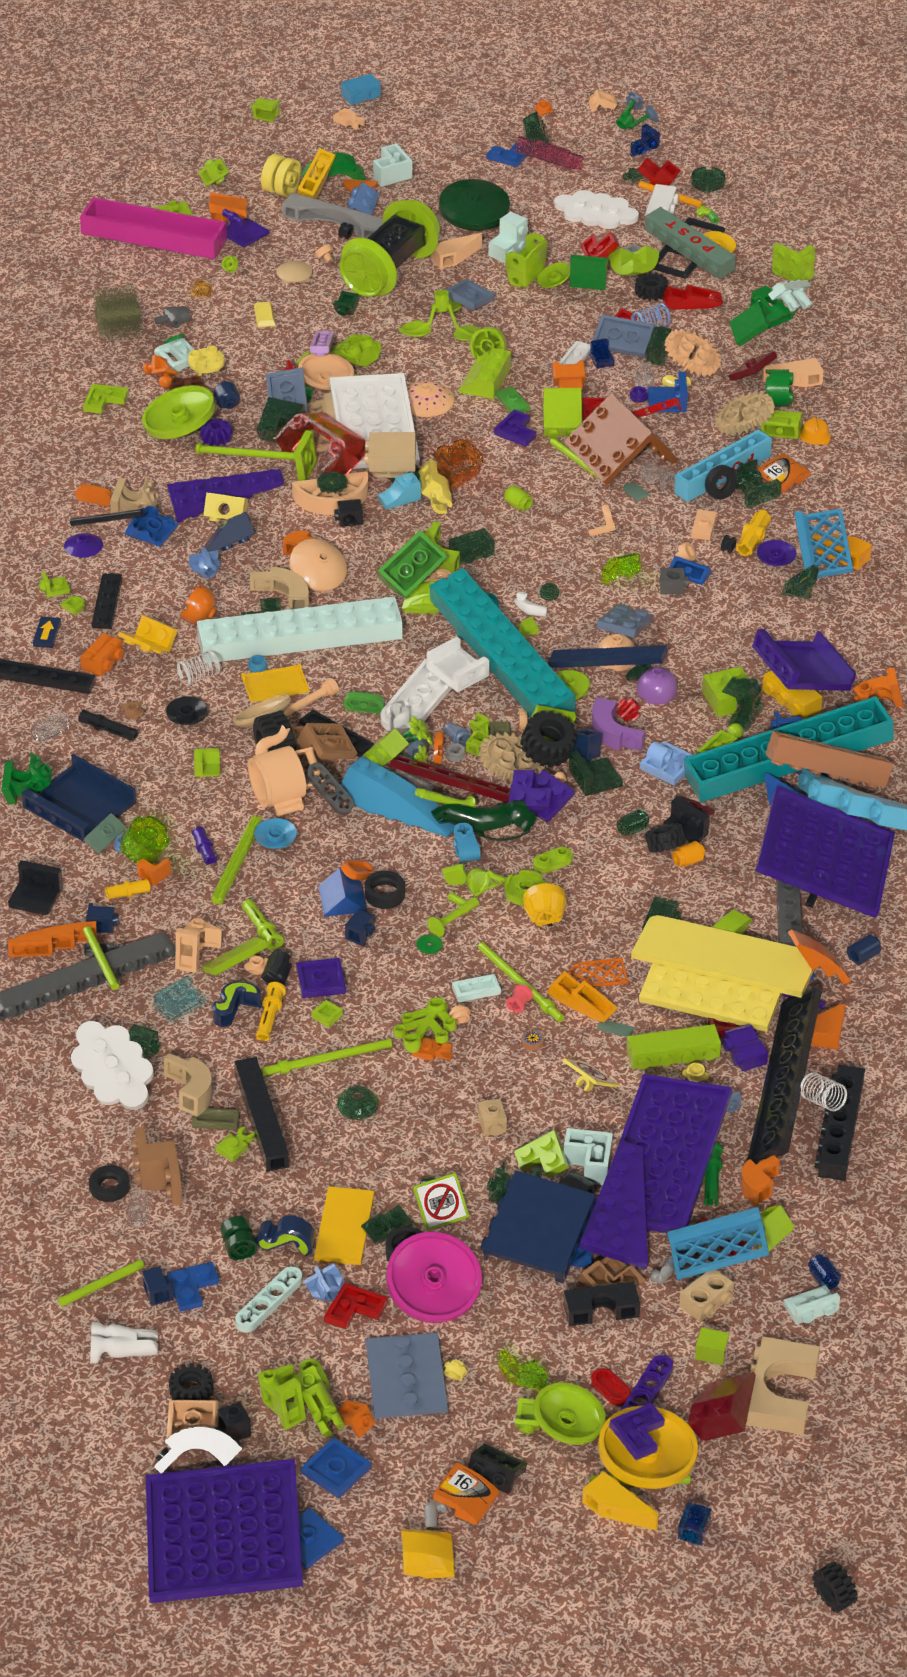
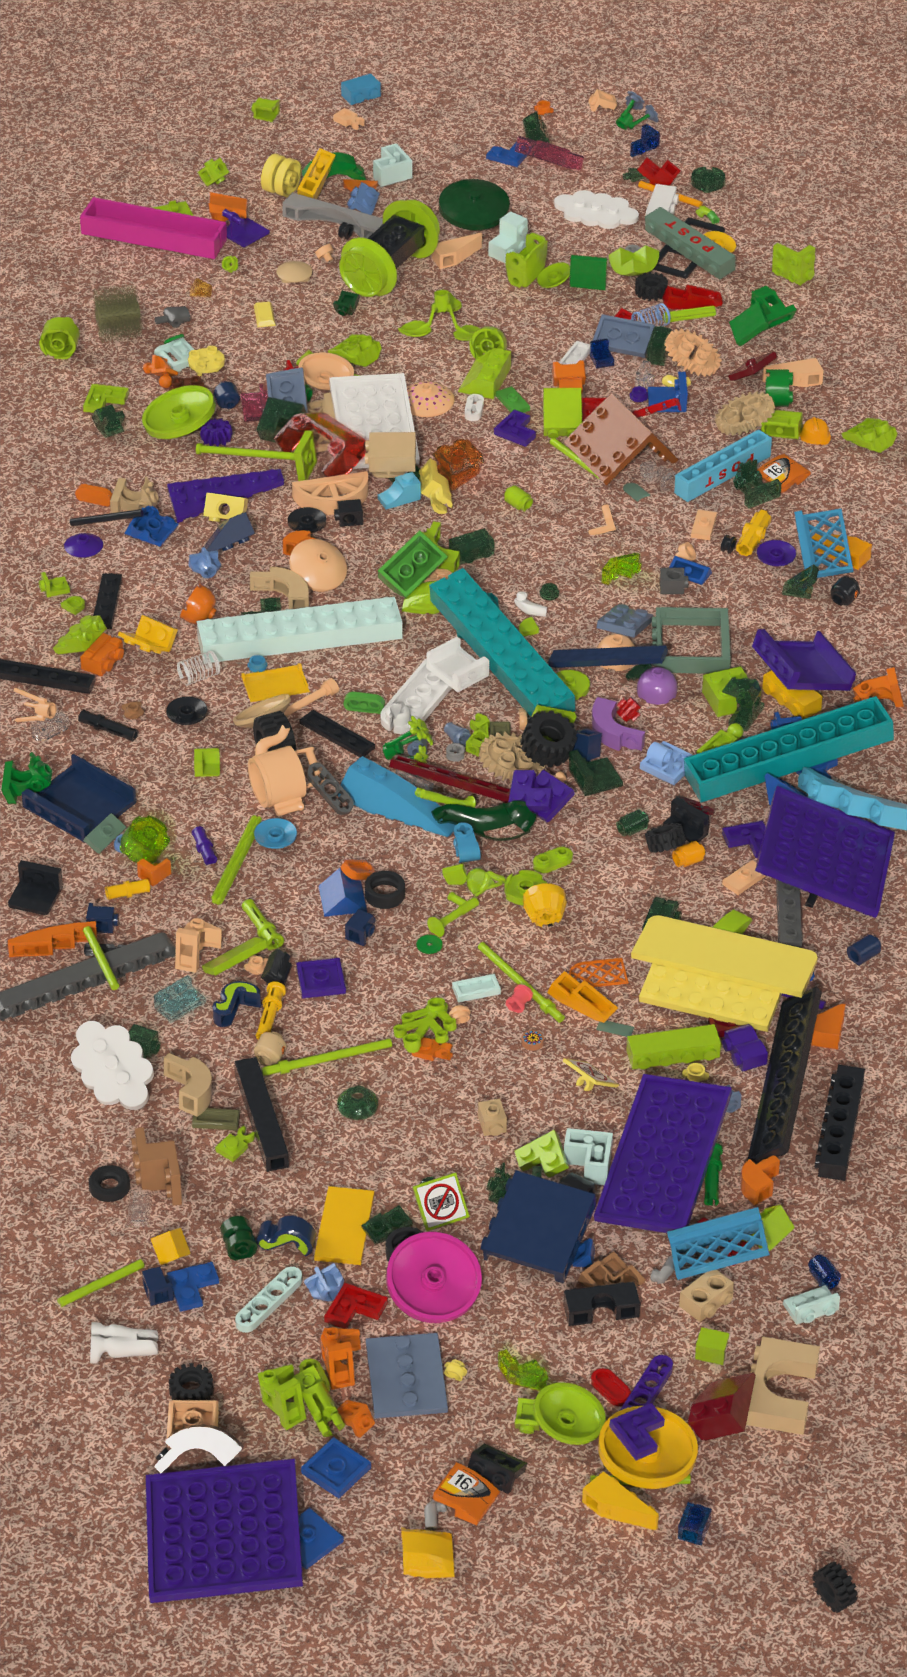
(42, 708): none -> light nougat plant
(46, 632): dark blue tile -> none
(59, 337): none -> lime brick
(81, 635): none -> lime plate
(108, 420): none -> clear green brick
(170, 1246): none -> yellow panel
(235, 1420): black brick -> none
(253, 404): none -> clear pink bracket
(270, 1048): none -> tan head
(307, 519): none -> black dish
(322, 342): lavender plate -> none
(327, 739): medium nougat bracket -> none
(327, 1013): lime plate -> none
(336, 1346): none -> orange tile
(338, 479): clear green gear -> none
(386, 748): lime brick -> none
(438, 747): orange tile -> none
(470, 294): sand blue plate -> none
(478, 407): none -> white beam
(596, 248): red plate -> none
(619, 1214): dark purple wing -> none
(688, 314): none -> lime axle
(693, 617): none -> sand green window
(712, 478): black tyre -> none
(743, 878): none -> light nougat plate
(745, 834): none -> dark purple plate
(789, 291): light aqua plate -> none
(818, 955): orange slope -> none
(825, 1092): white piece -> none
(828, 759): nougat brick -> none
(845, 591): none -> black head
(872, 434): none -> lime slope

